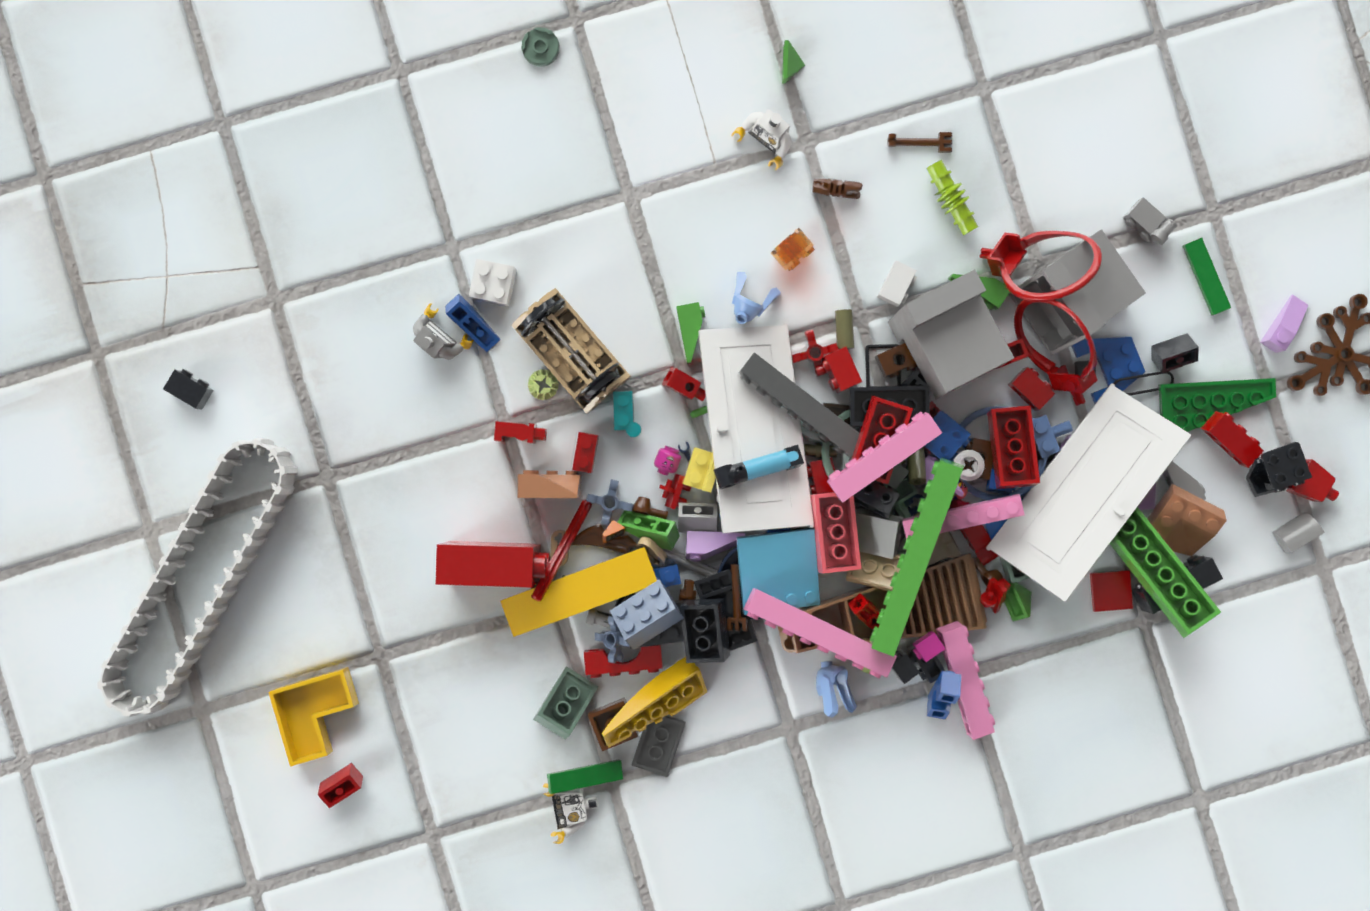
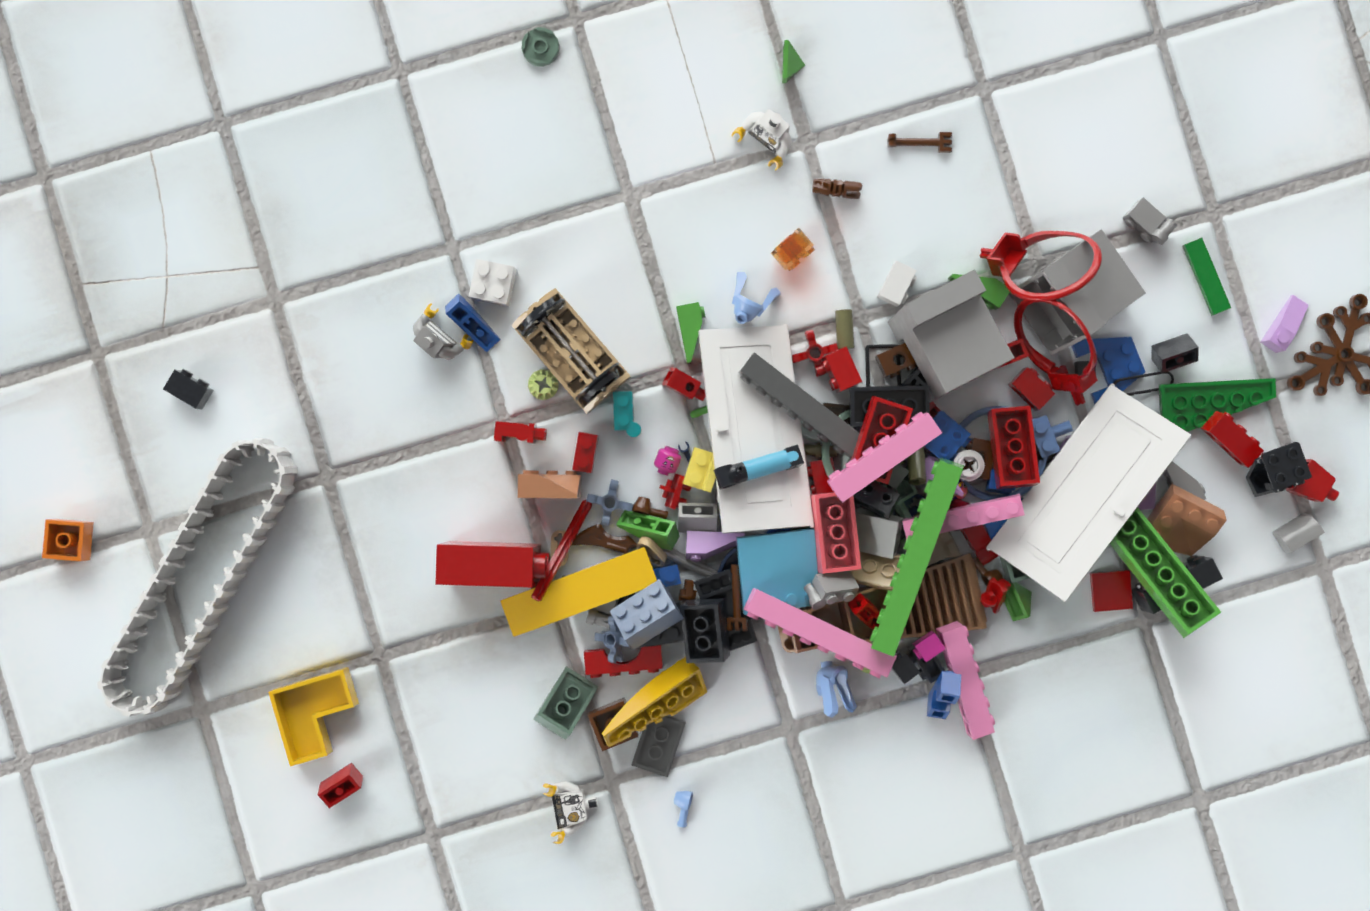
(67, 539): none -> orange brick
(584, 776): green tile -> none
(613, 531): orange slope -> none
(683, 800): none -> light blue bar
(831, 588): none -> light grey hinge
(952, 197): lime piece -> none

